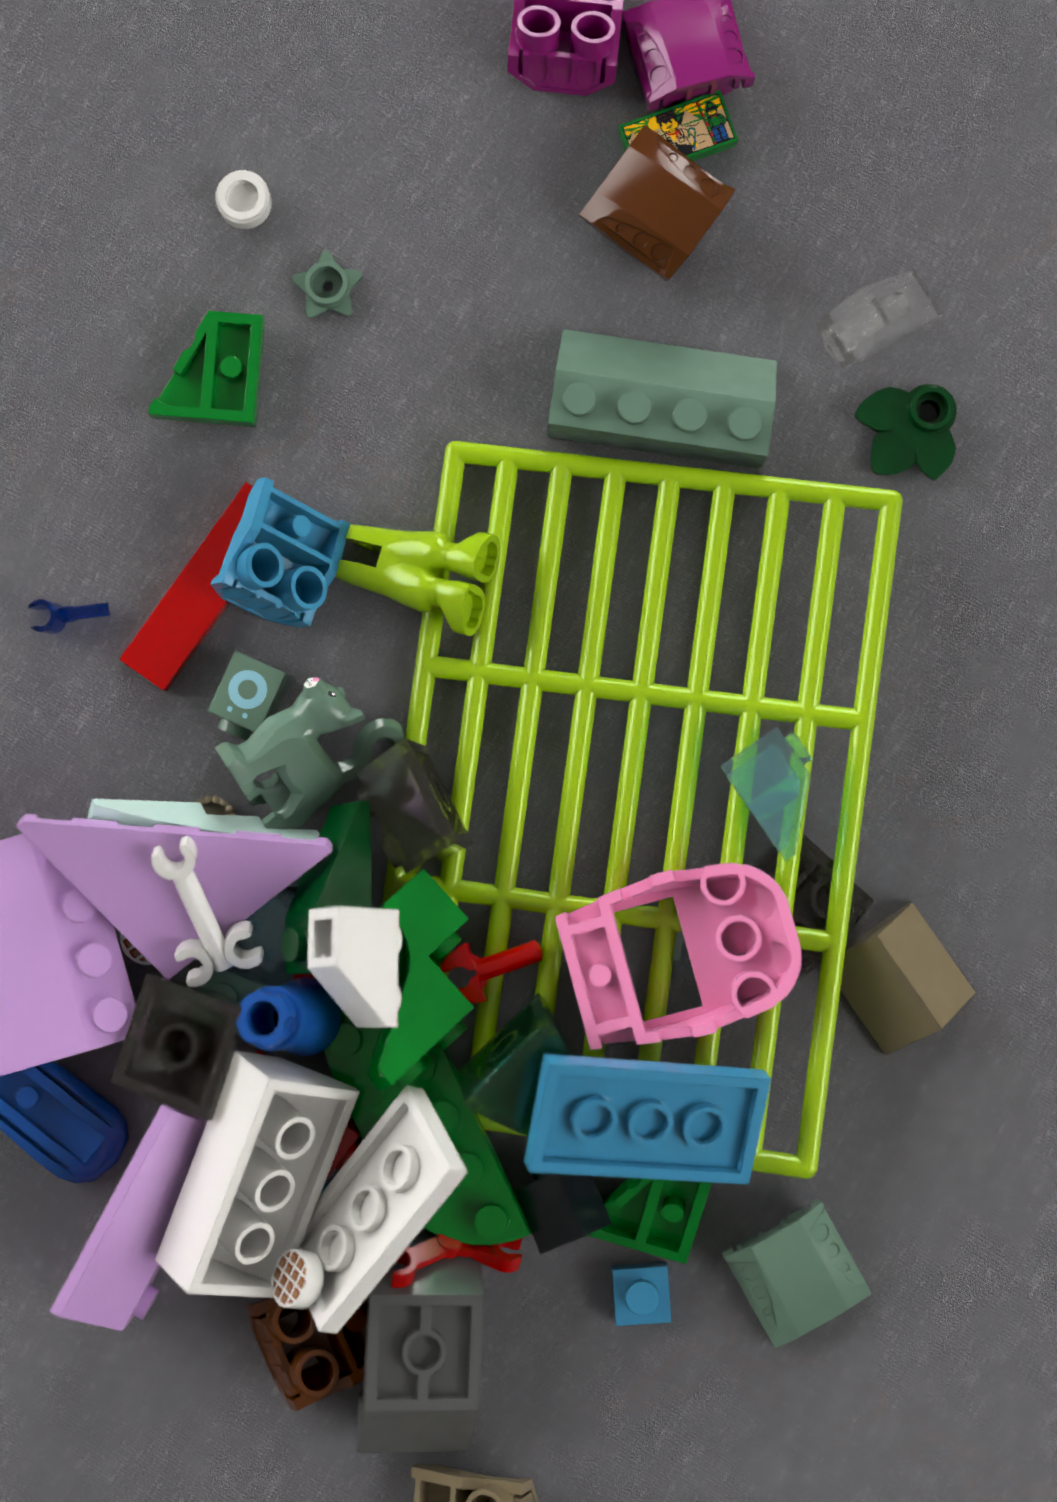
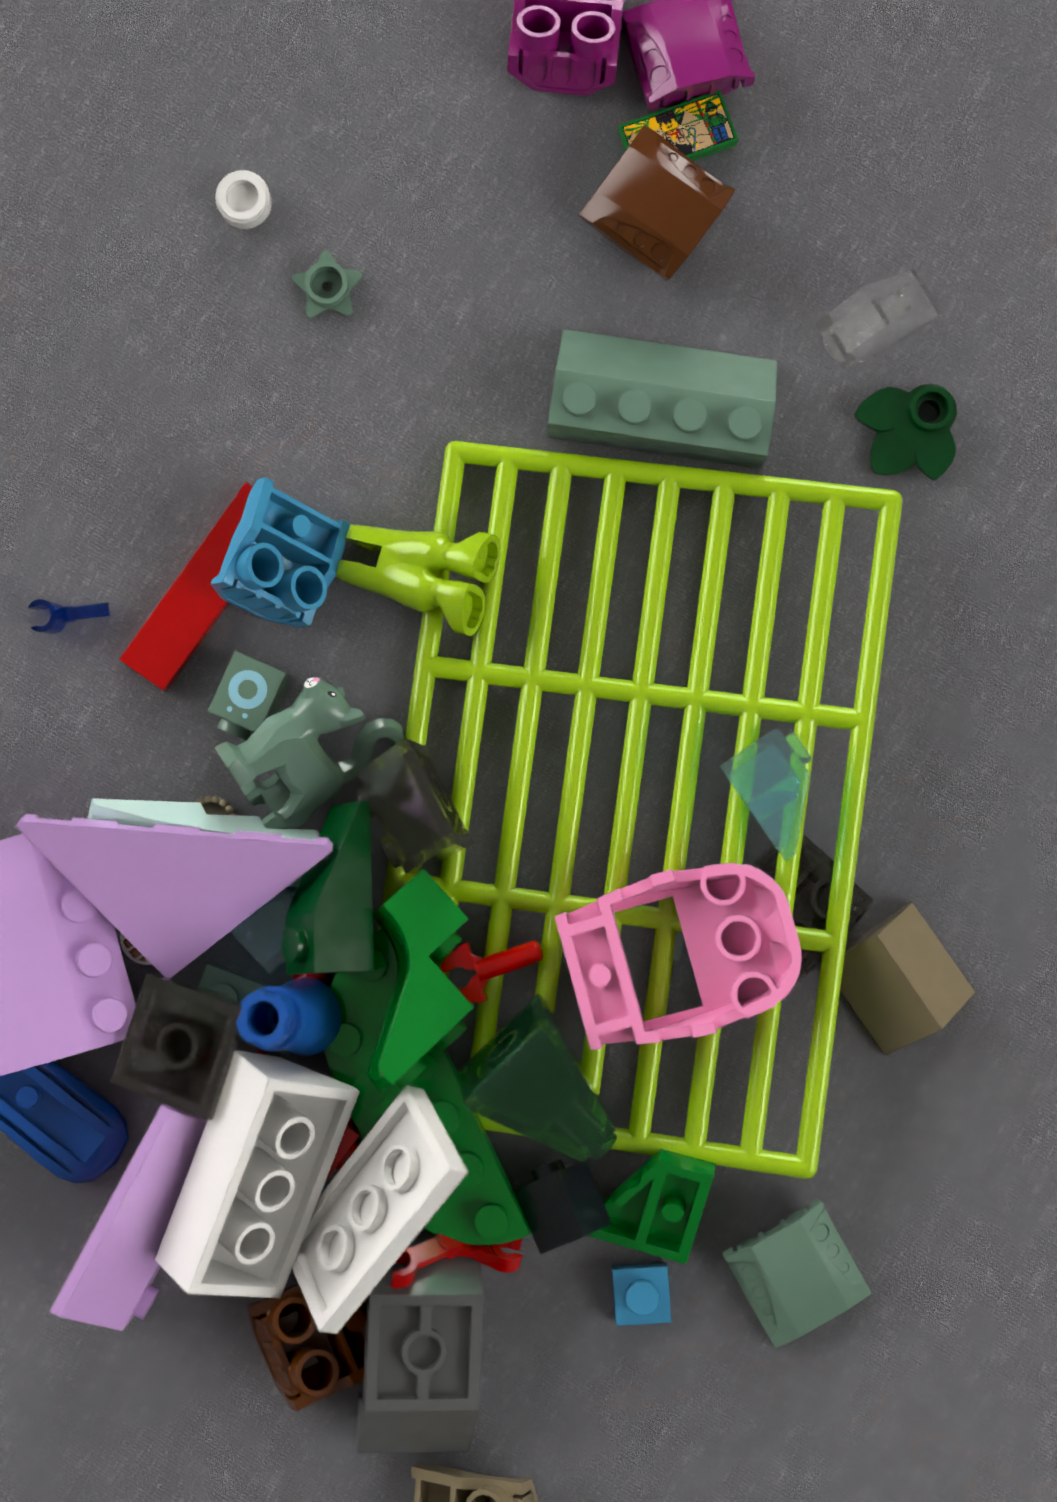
(213, 948): white bar -> none
(217, 374): green wing -> none
(297, 1279): white tile -> none
(357, 961): white slope -> none
(646, 1119): dark azure plate -> none

